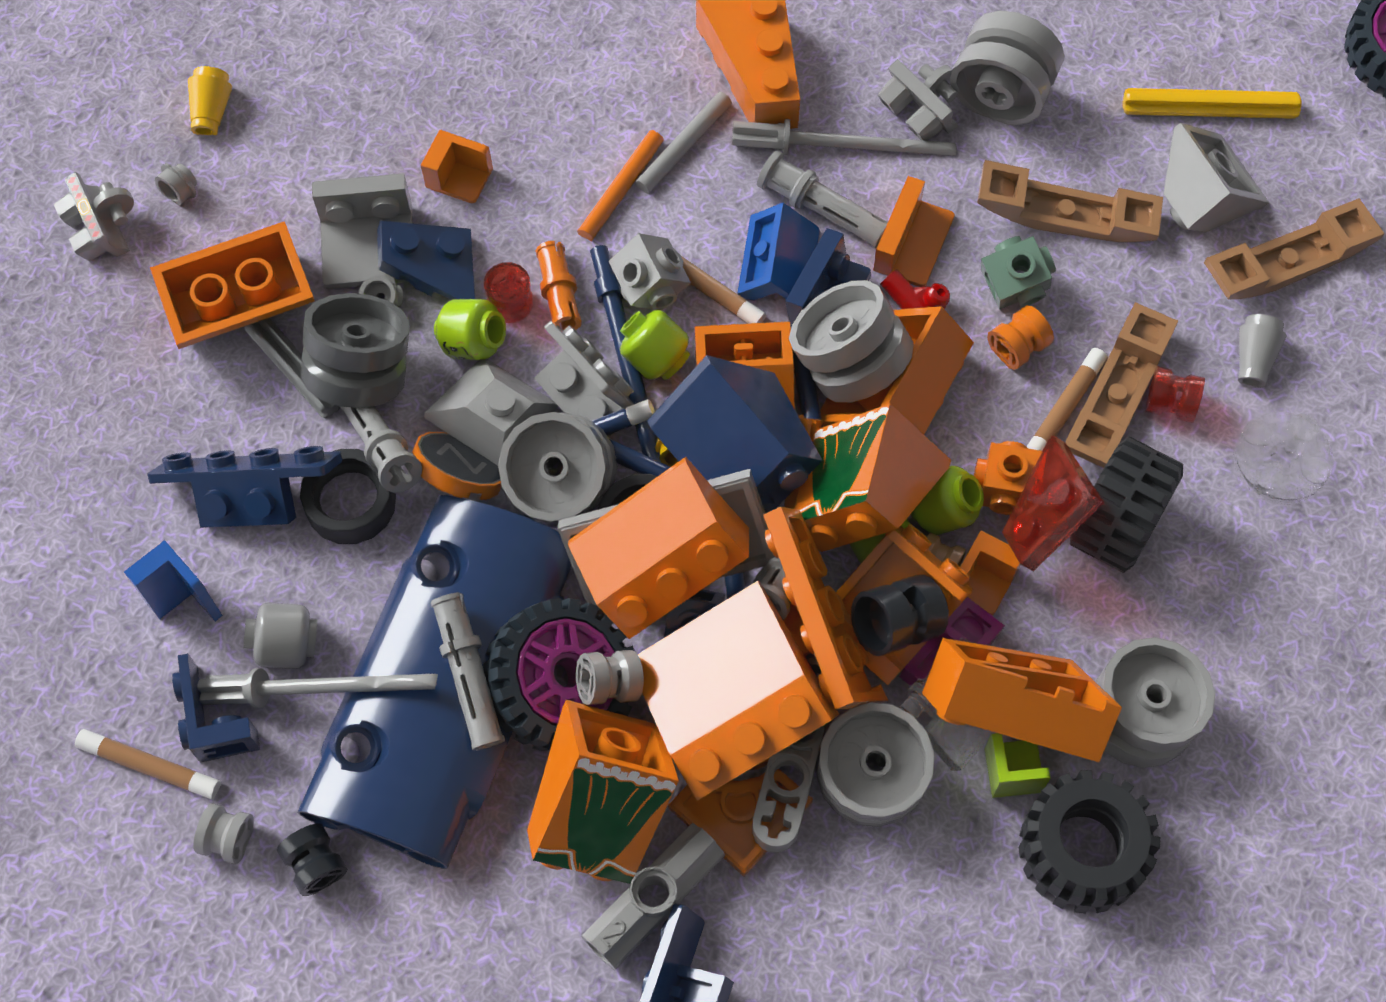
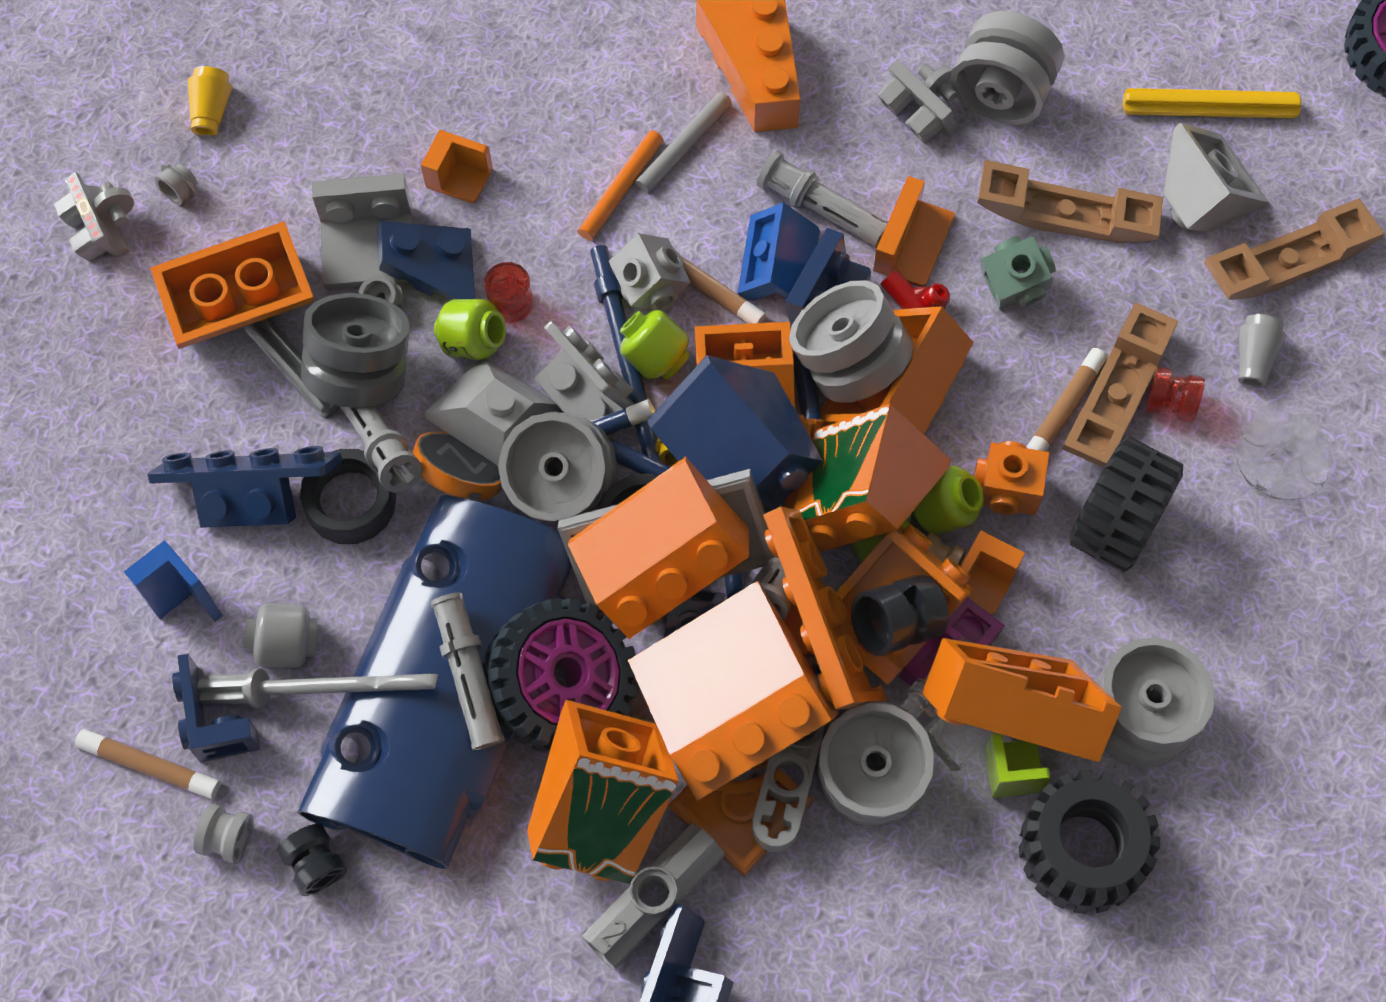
(558, 285): orange pin -> none
(609, 677): light grey wheel -> none
(779, 137): light grey piece -> none
(1021, 337): orange wheel -> none
(1050, 506): clear red wing -> none

